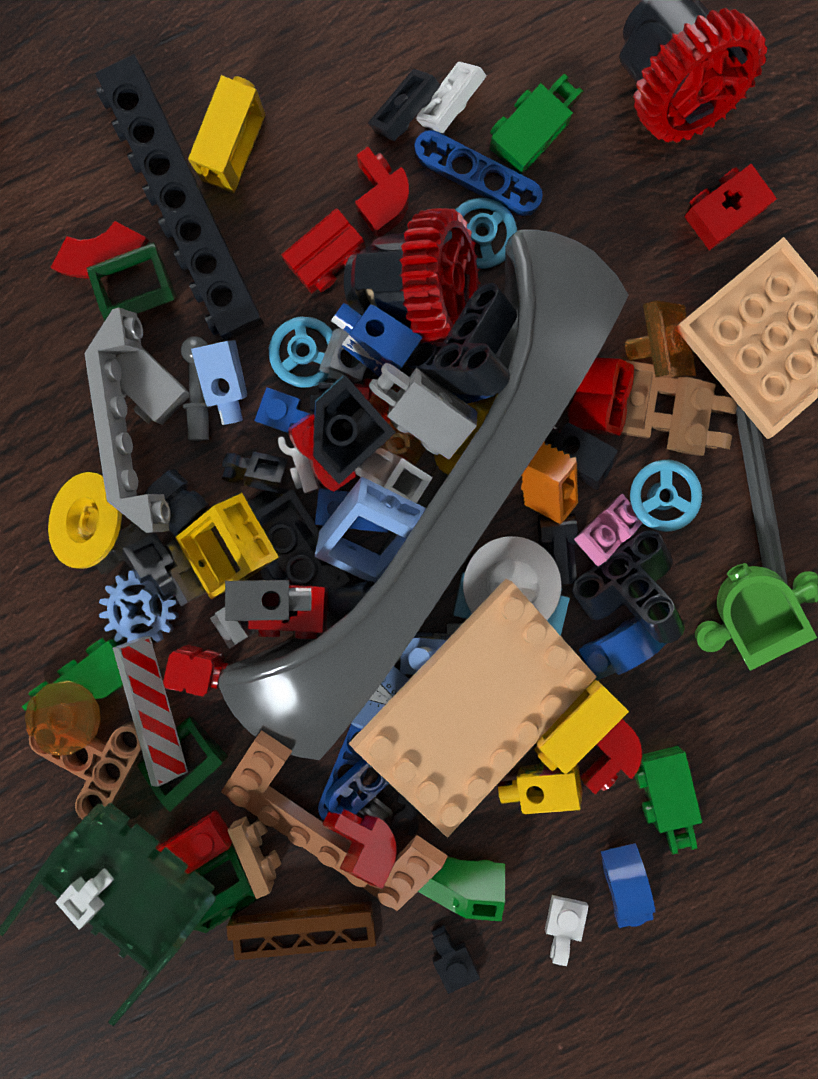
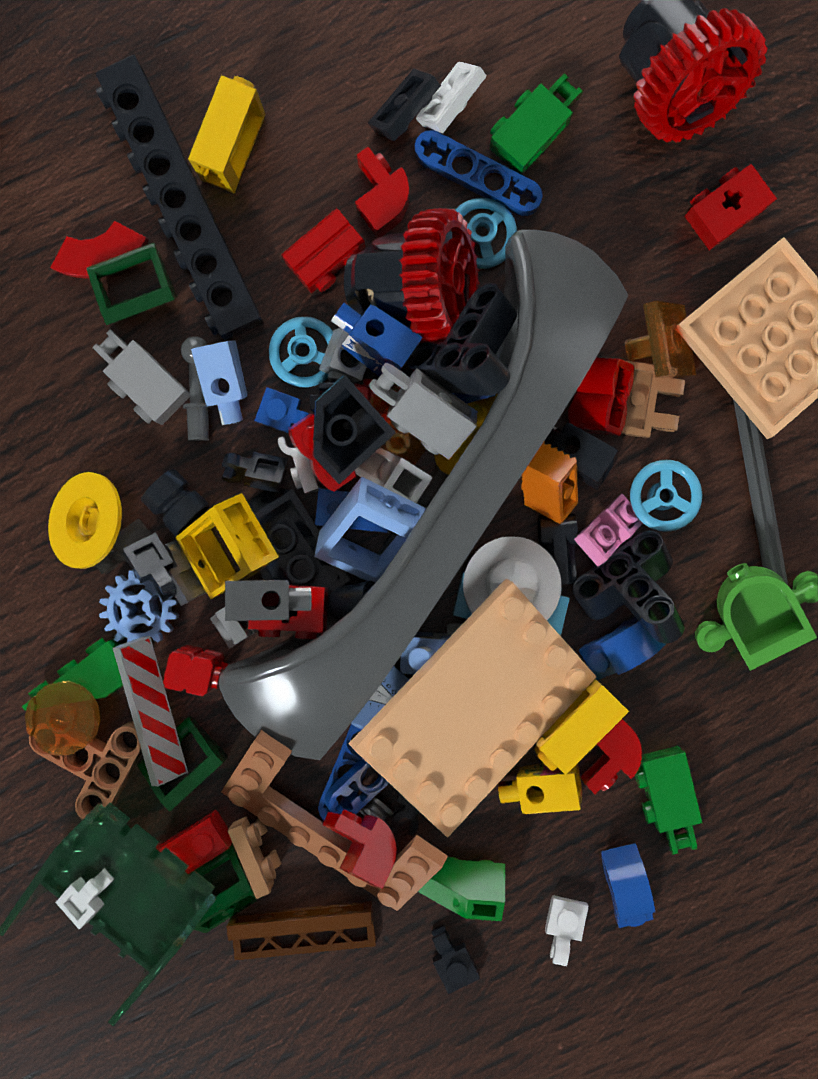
(119, 335): light grey slope -> none
(692, 416): medium nougat plate -> none

